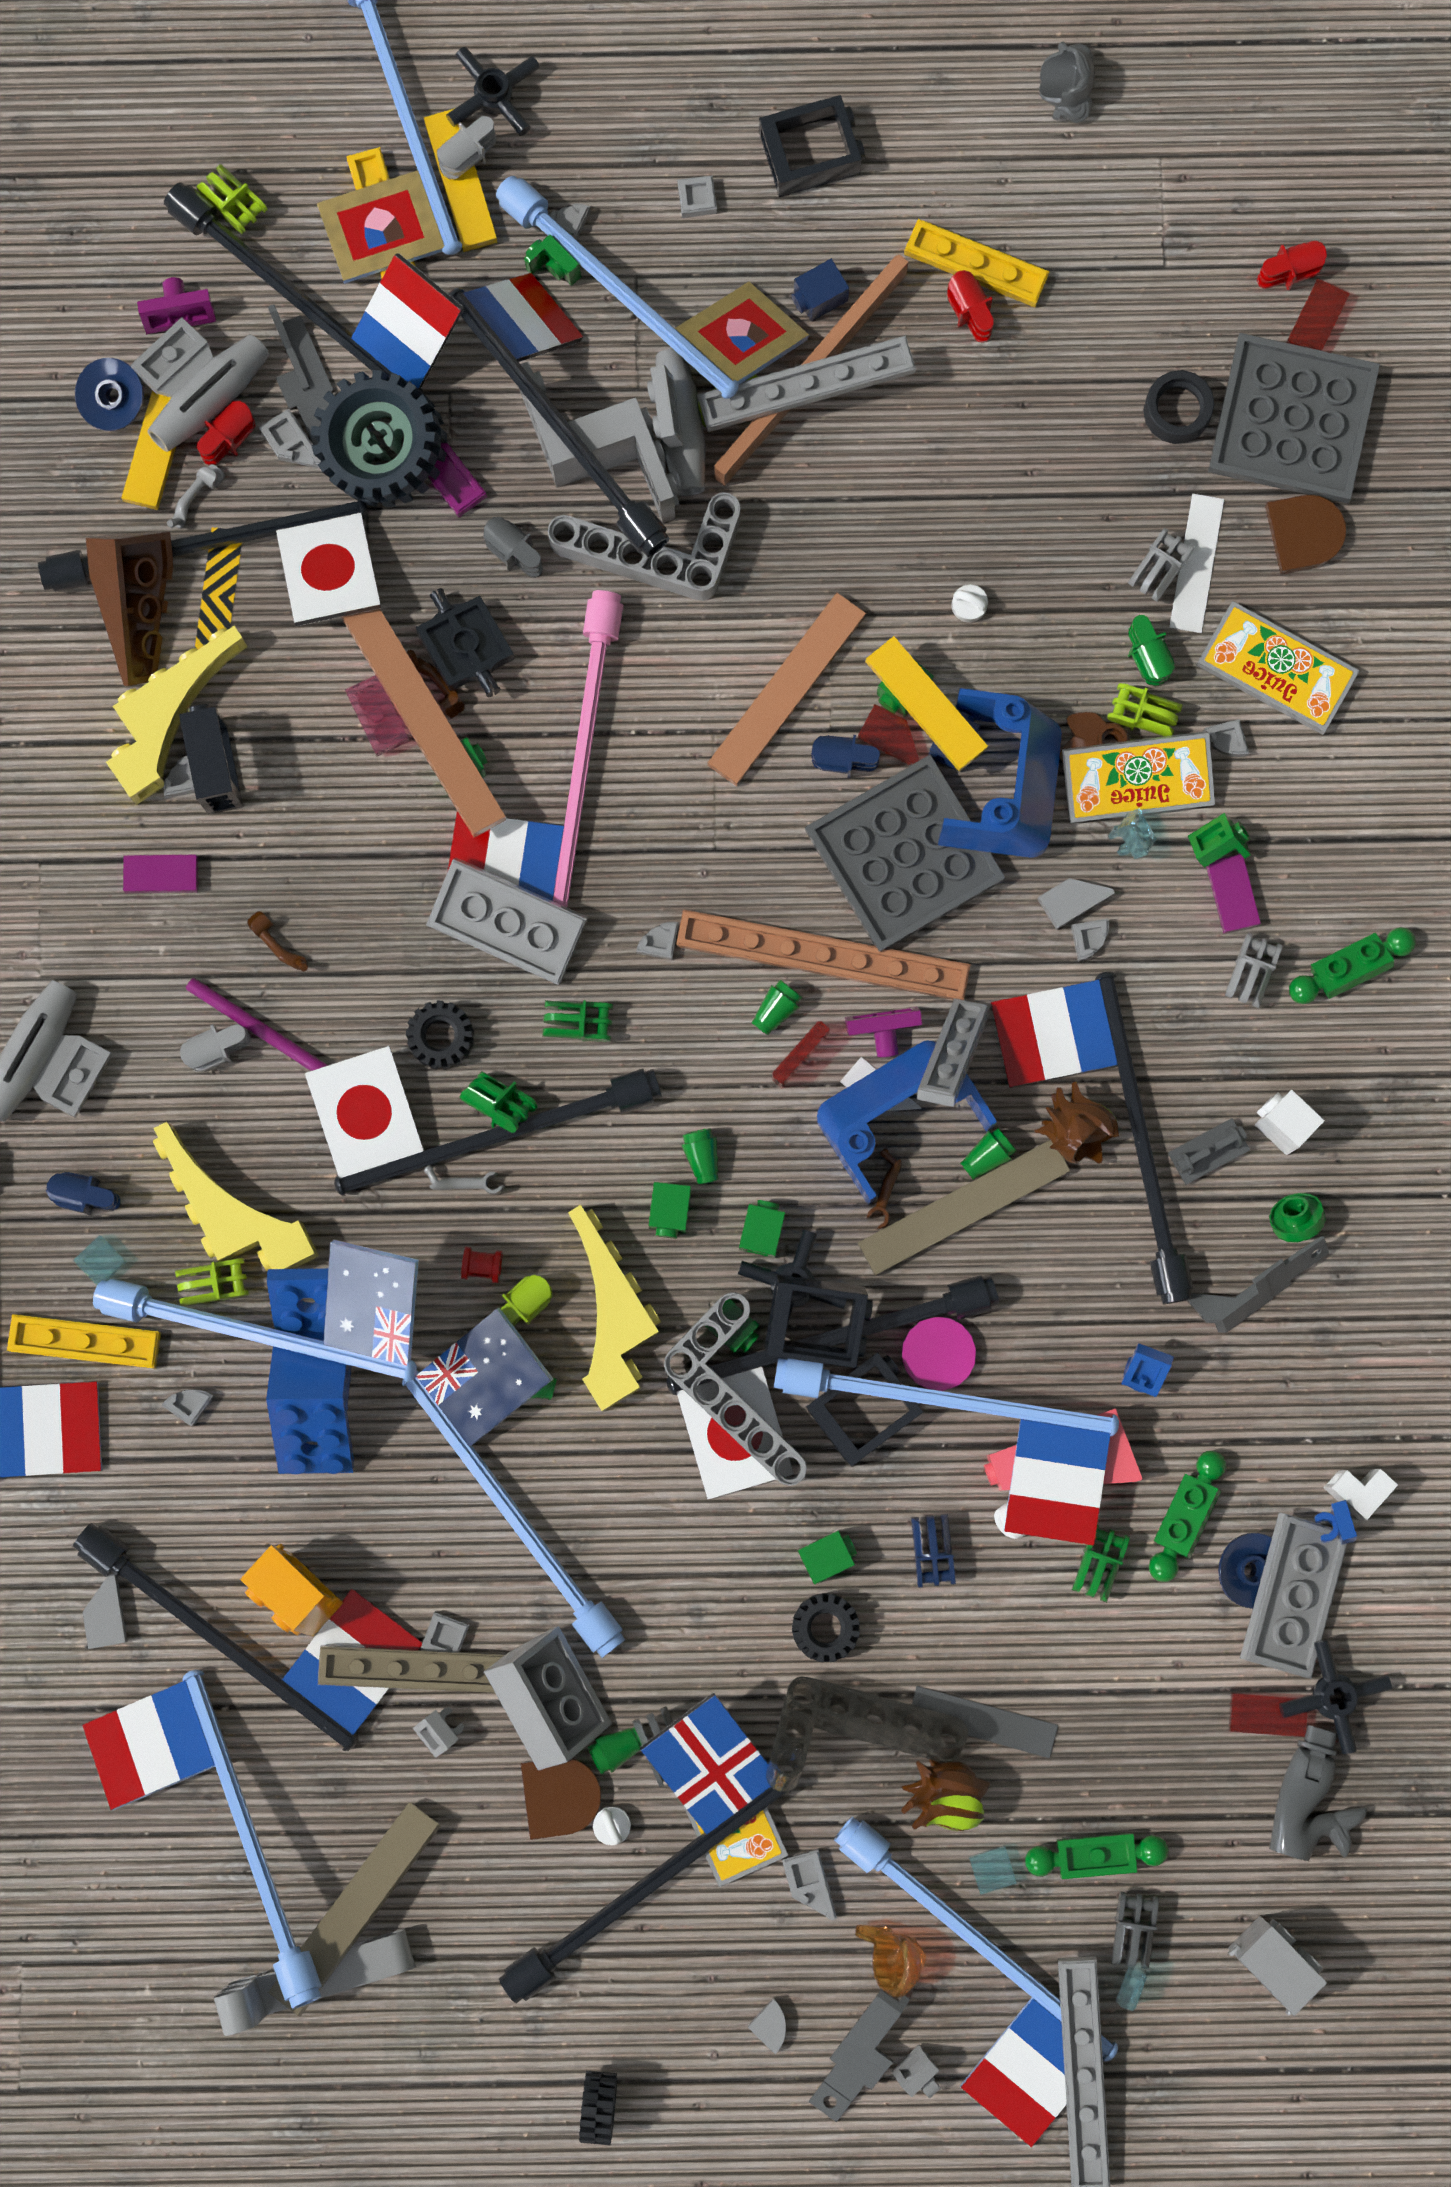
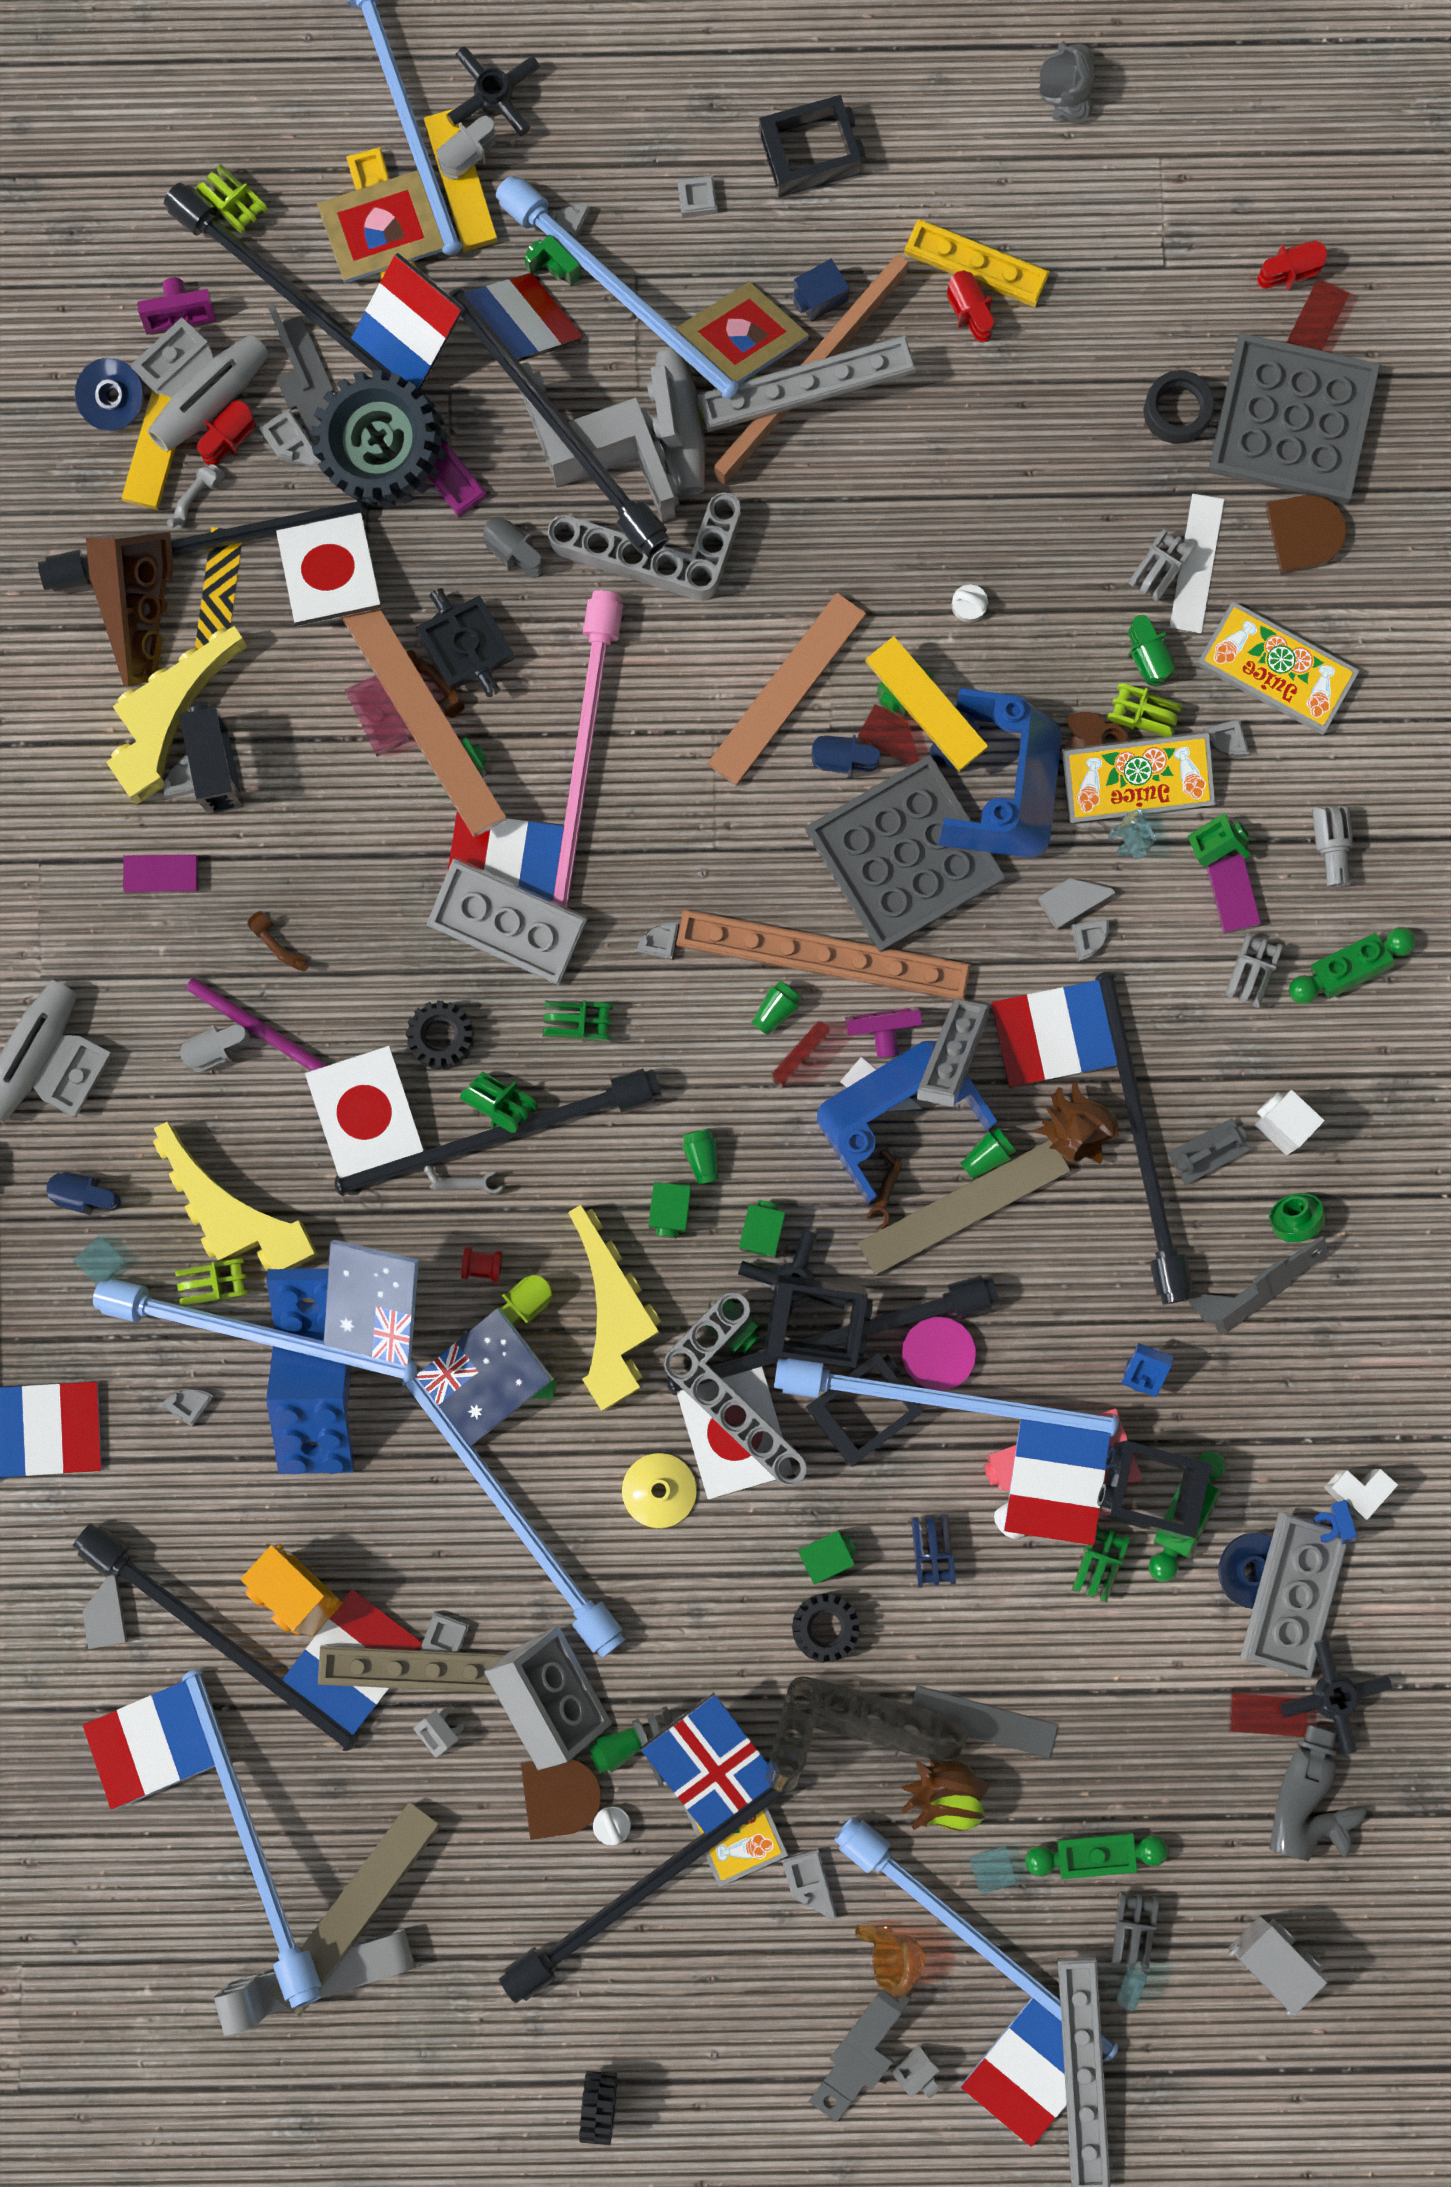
(84, 1341): yellow tile -> none
(679, 1494): none -> light yellow dish
(770, 2026): light grey tile -> none
(1190, 1495): none -> black window
(1334, 841): none -> light grey arm

